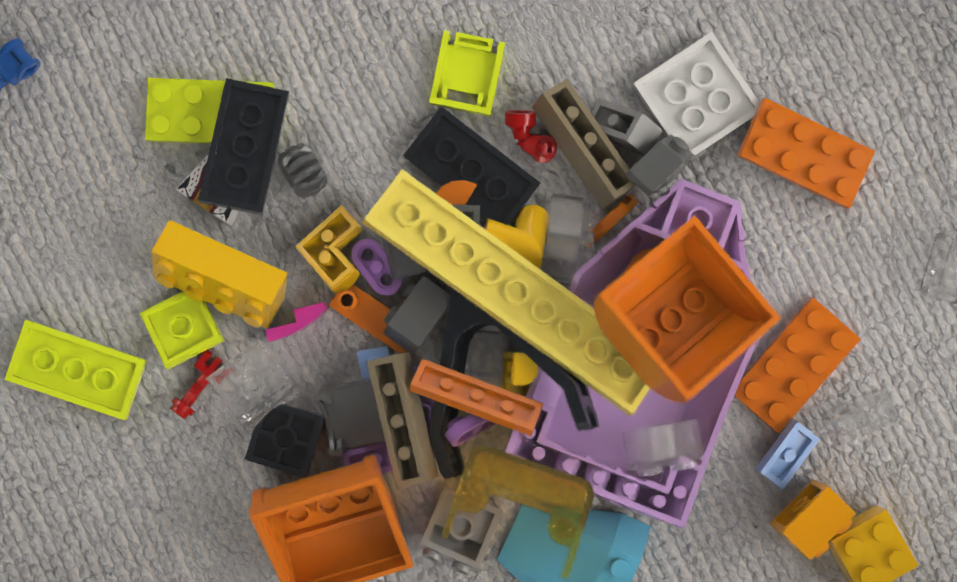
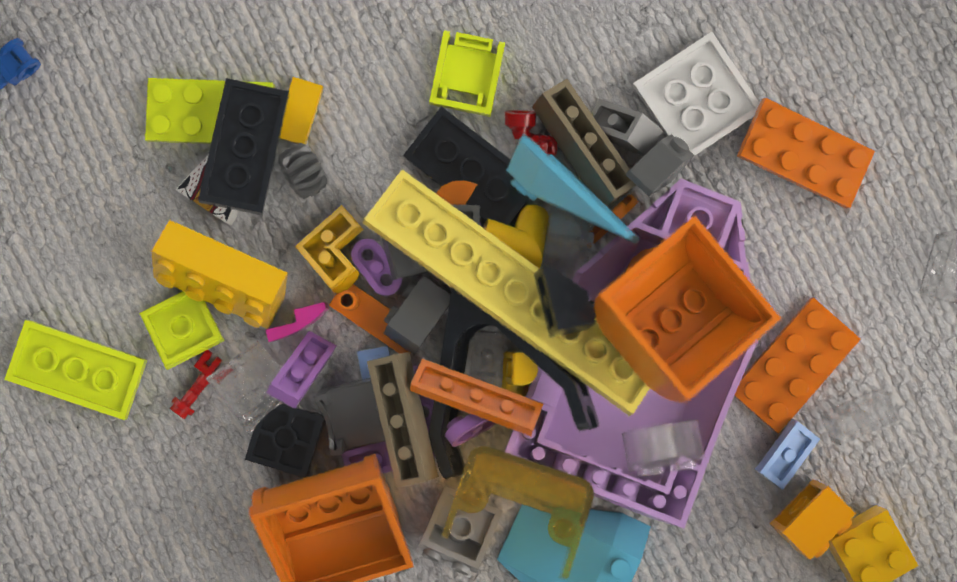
(300, 110): none -> yellow tile
(301, 369): none -> medium lavender plate
(555, 184): none -> medium azure wedge
(564, 303): none -> black slope

